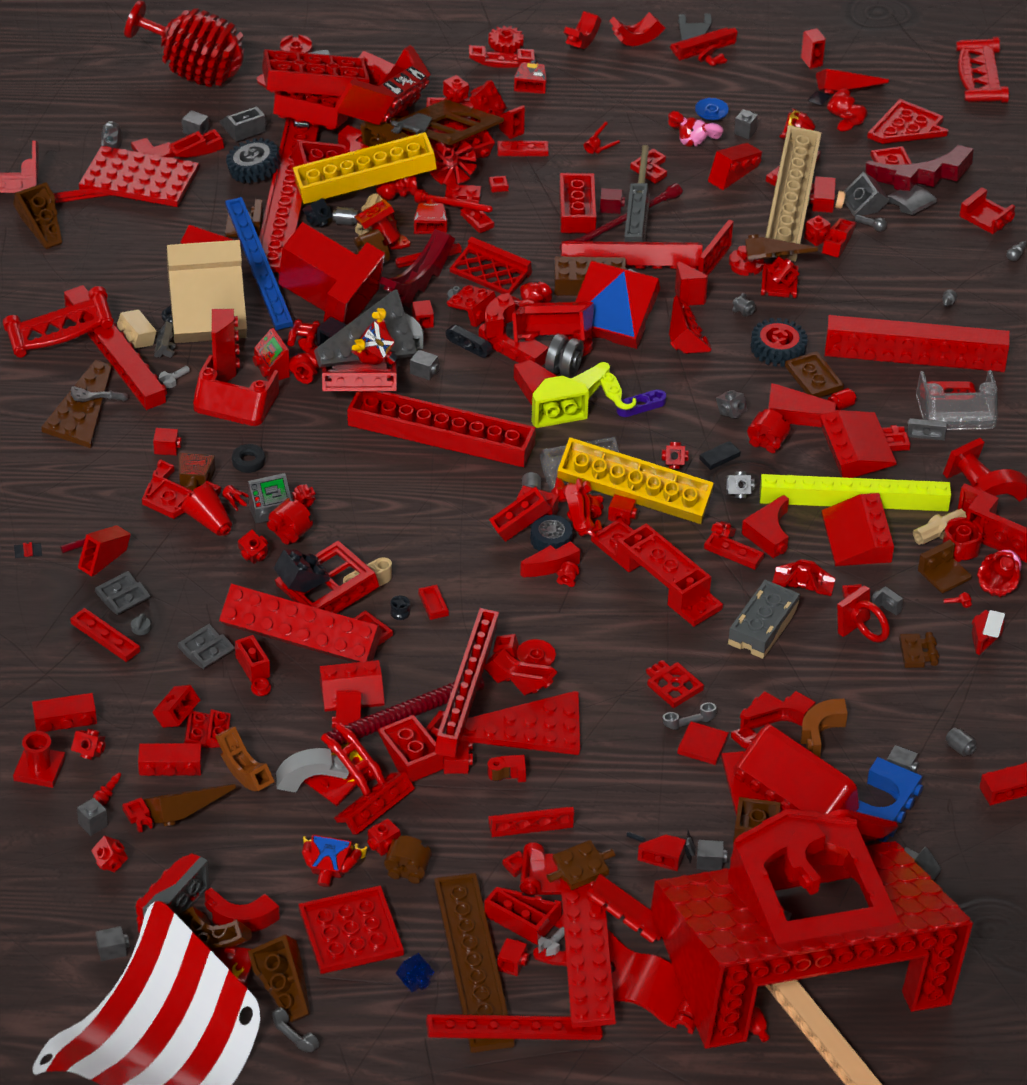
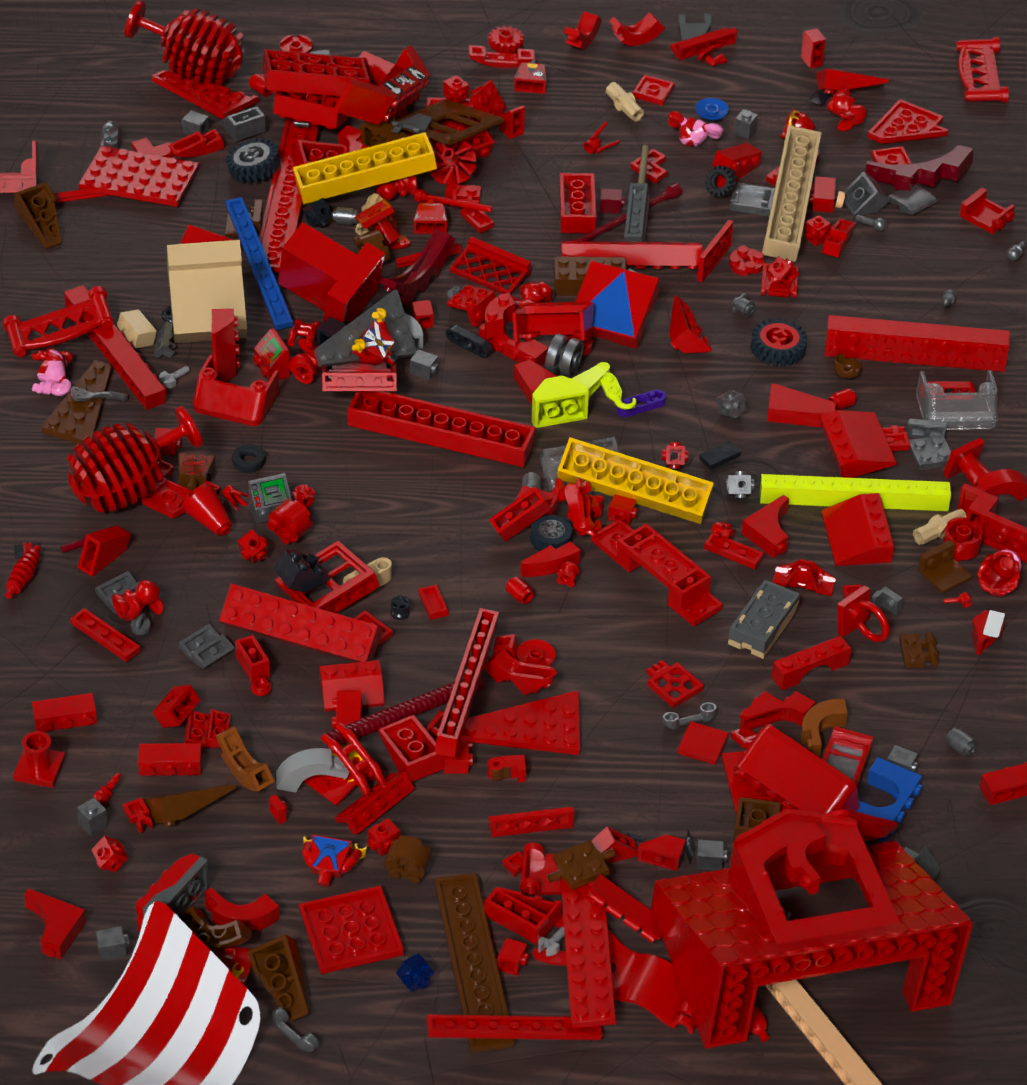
(22, 571): none -> red piece
(52, 372): none -> bright pink hair
(61, 921): none -> red arch
(88, 743): red brick -> none
(123, 462): none -> red plant
(131, 603): none -> red animal
(209, 97): none -> red wing
(257, 83): none -> red brick
(278, 809): none -> red plate
(498, 184): red tile -> none
(519, 590): none -> red brick
(522, 148): red tile -> none
(621, 844): none -> red slope
(624, 101): none -> tan piece
(653, 90): none -> red tile
(690, 285): red slope -> none
(711, 181): none -> black tyre
(750, 199): none -> flat silver container
(764, 248): reddish brown wedge -> none
(768, 430): red brick -> none
(792, 668): none -> red arch
(814, 375): reddish brown plate -> none
(845, 367): none -> reddish brown hair
(848, 752): none -> red door
(930, 452): none -> flat silver plate

